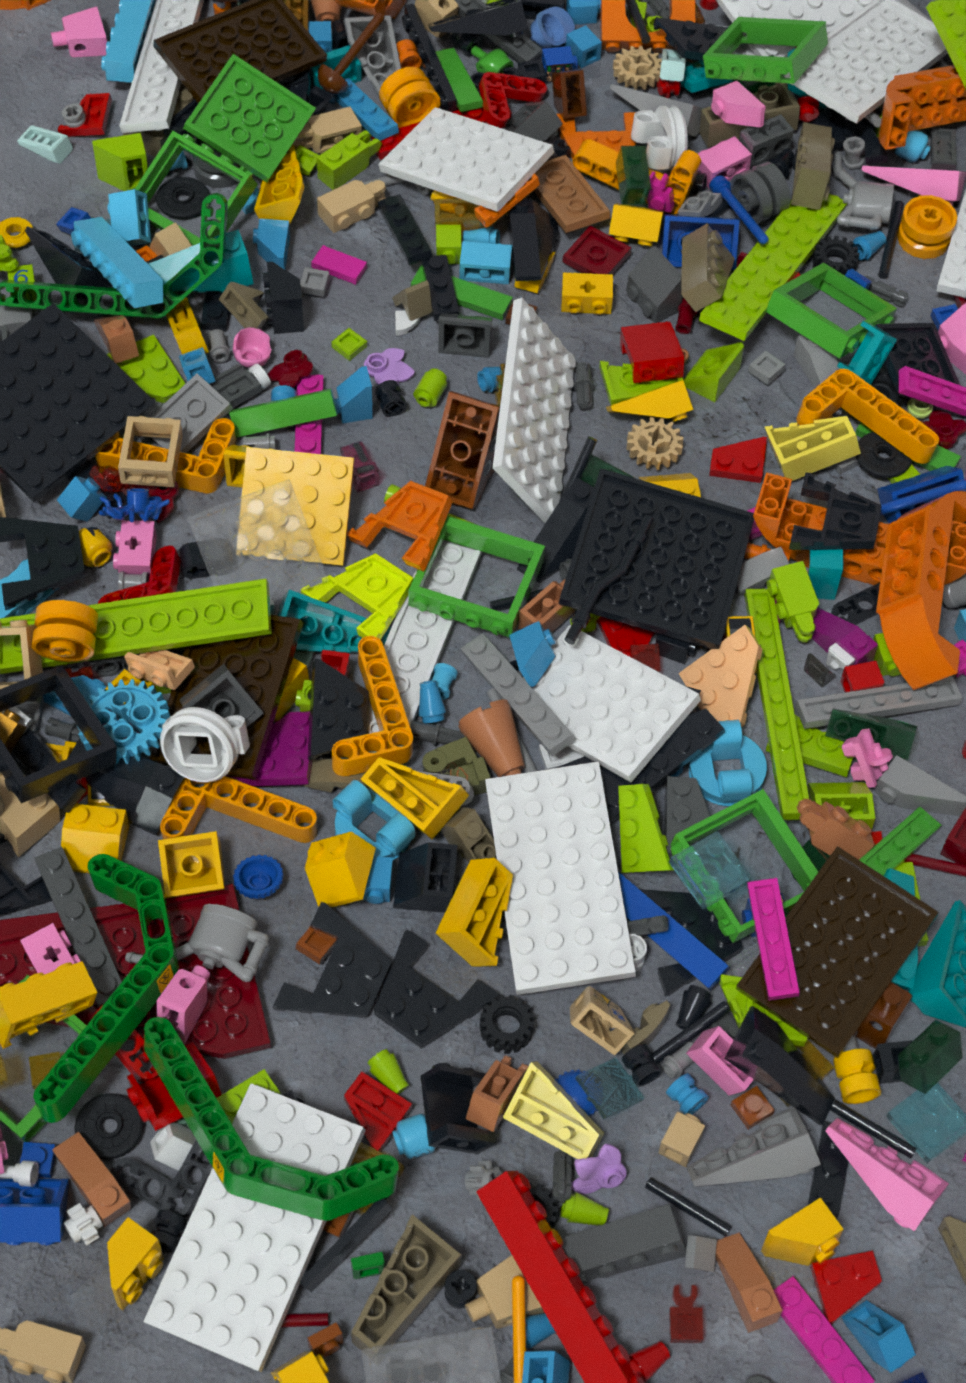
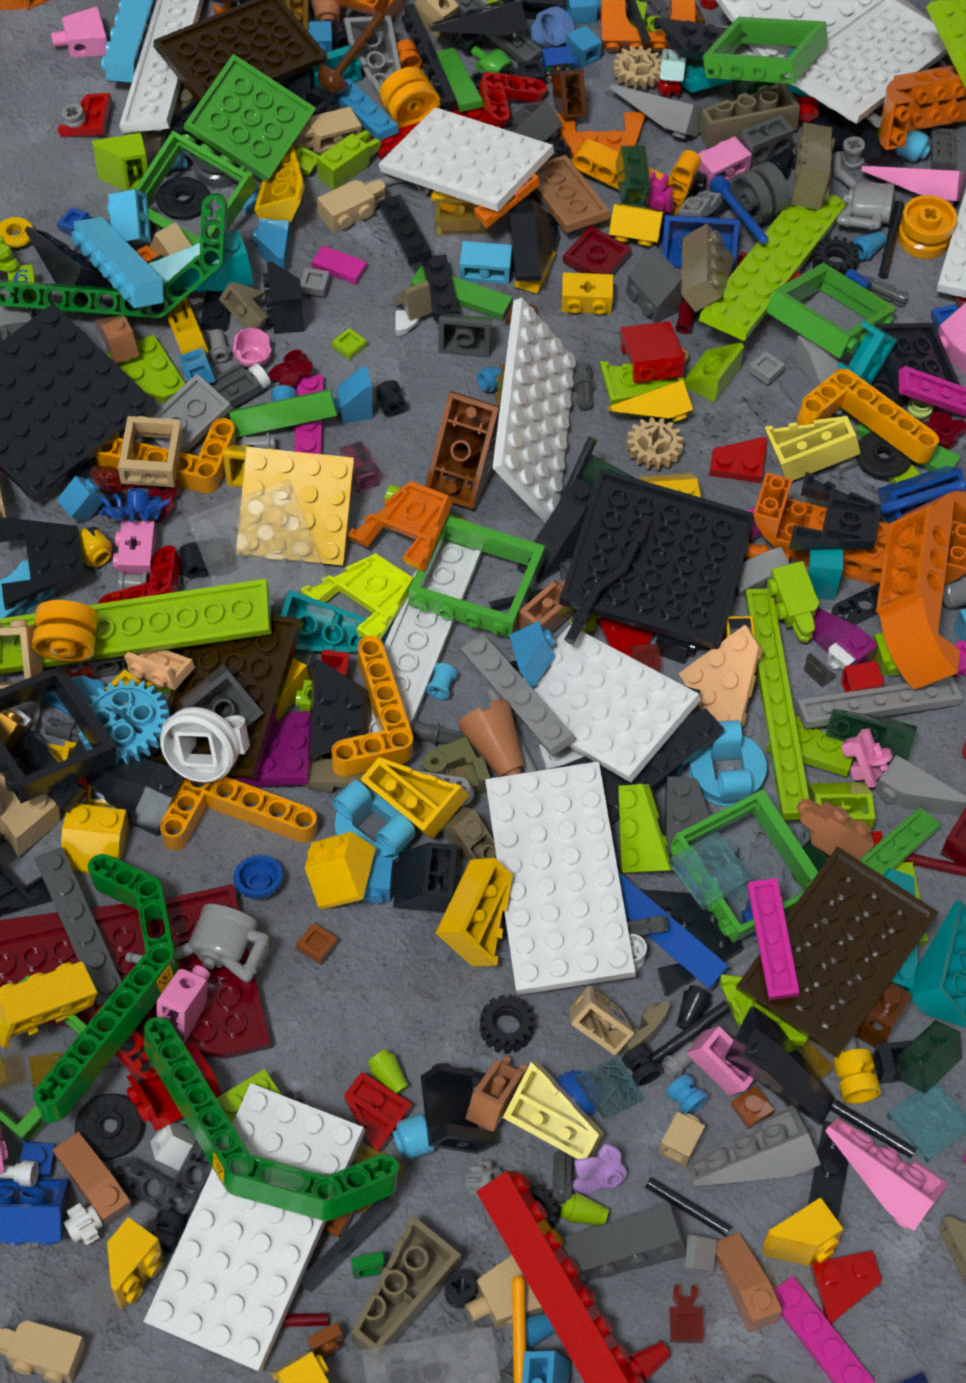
(47, 945): bright pink brick -> none
(48, 143): light aqua slope -> none
(191, 864): yellow slope -> none
(350, 976): black wing -> none
(389, 366): lavender plate -> none
(417, 1005): black wing -> none
(430, 388): lime brick -> none
(430, 702): dark azure cone -> none
(449, 242): lime brick -> none
(482, 235): medium azure cone -> none
(664, 134): white piece -> none
(738, 106): bright pink slope -> none
(880, 1335): dark azure slope -> none

